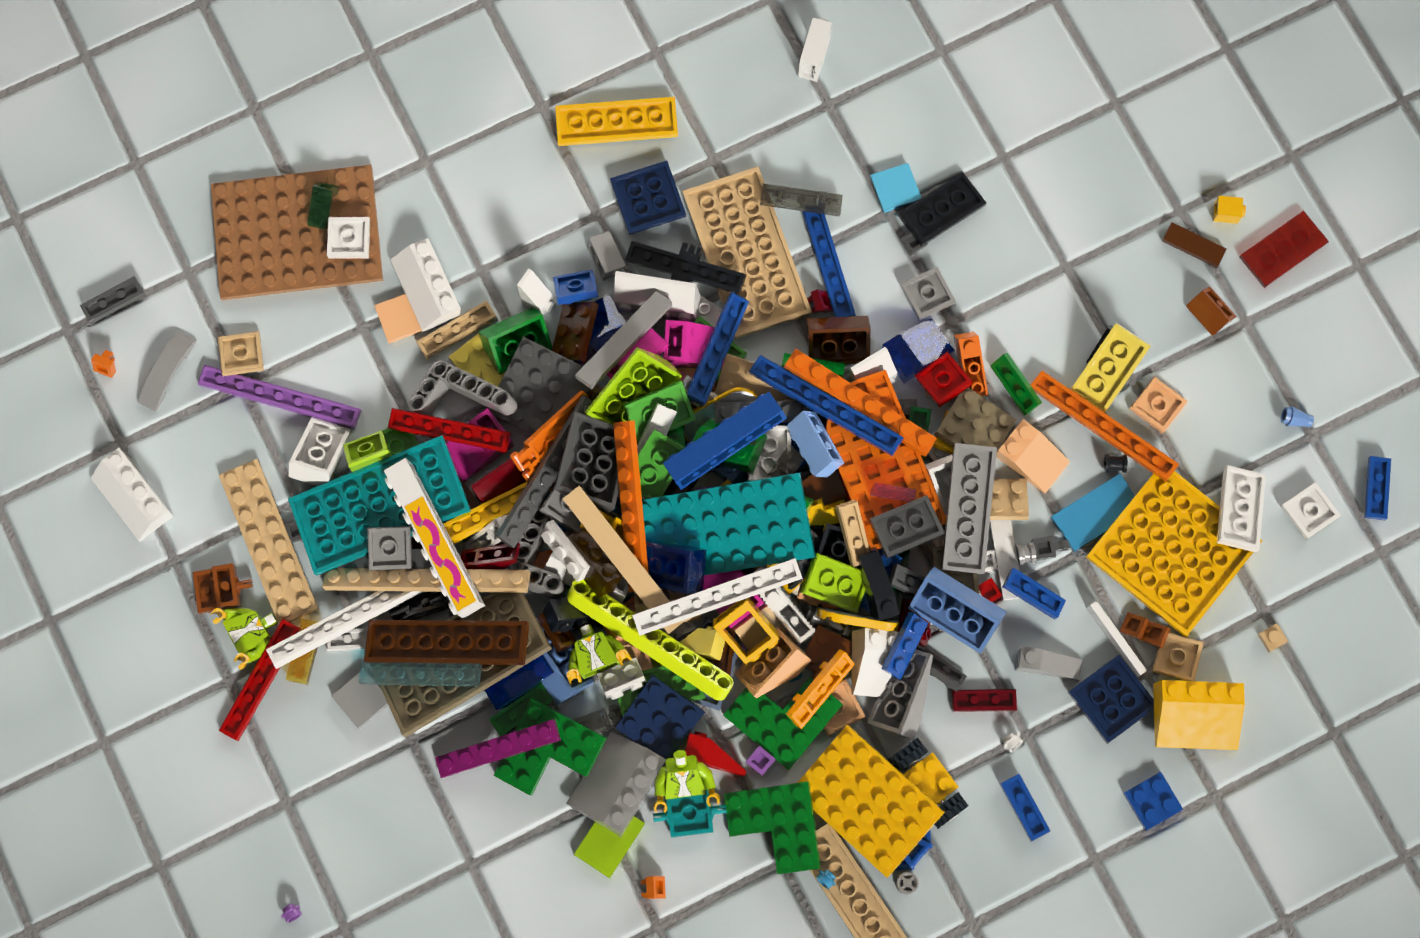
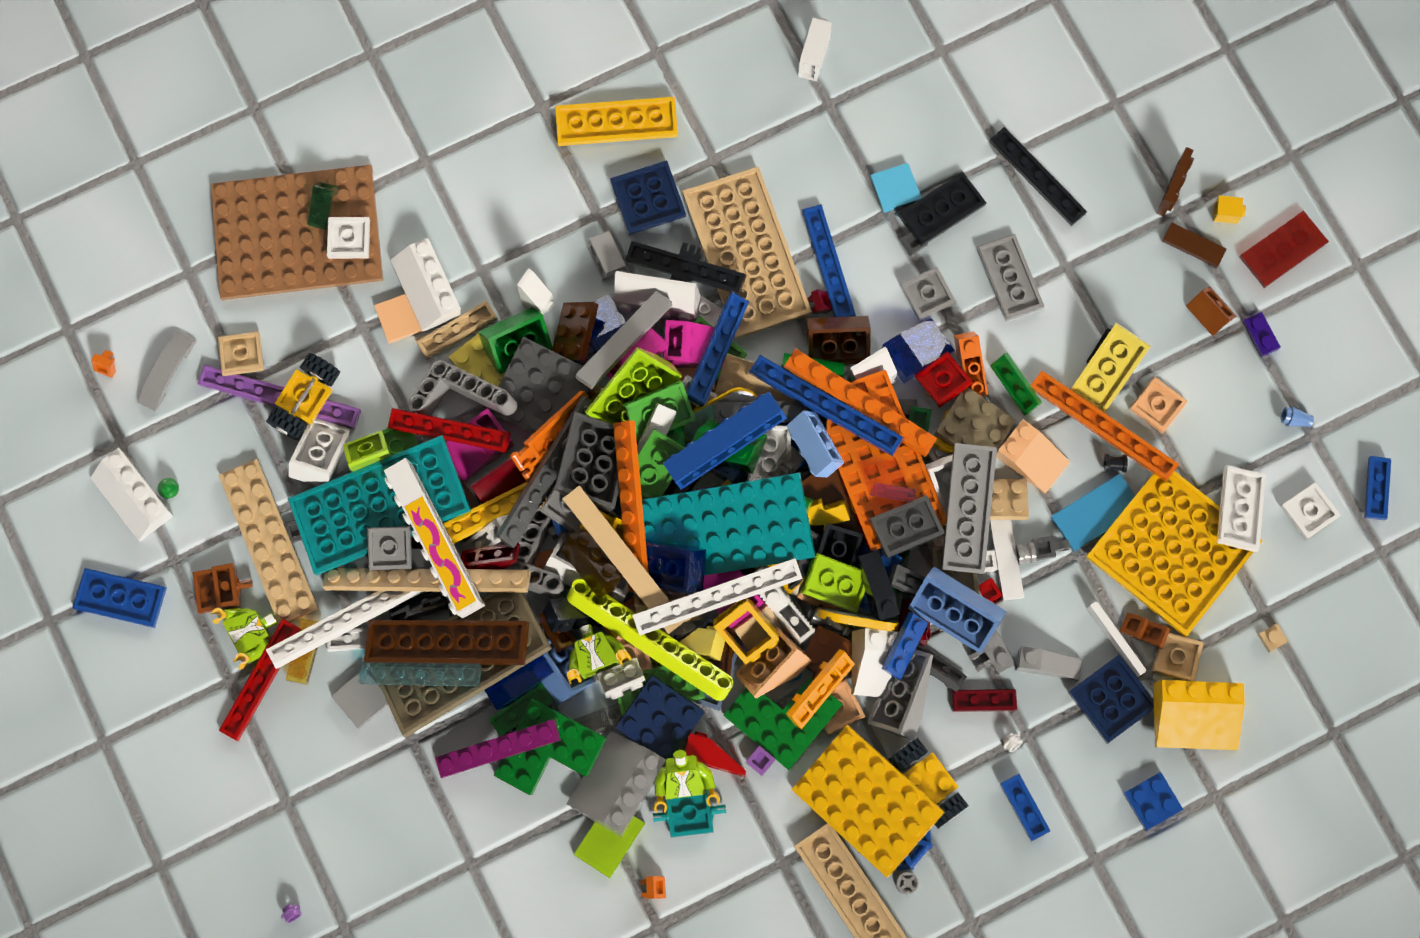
(112, 300): dark grey plate -> none
(119, 598): none -> blue tile
(168, 488): none -> green plate
(303, 396): none -> plate
(565, 550): white plate -> none
(575, 287): blue plate -> none
(785, 812): green plate -> none
(801, 199): clear smoke hinge -> none
(826, 879): dark azure plate -> none
(852, 530): tan tile -> none
(997, 655): none -> light grey hinge
(1010, 277): none -> light grey tile
(1034, 593): blue plate -> none
(1038, 176): none -> black tile
(1176, 182): none -> reddish brown plate
(1261, 334): none -> dark purple plate

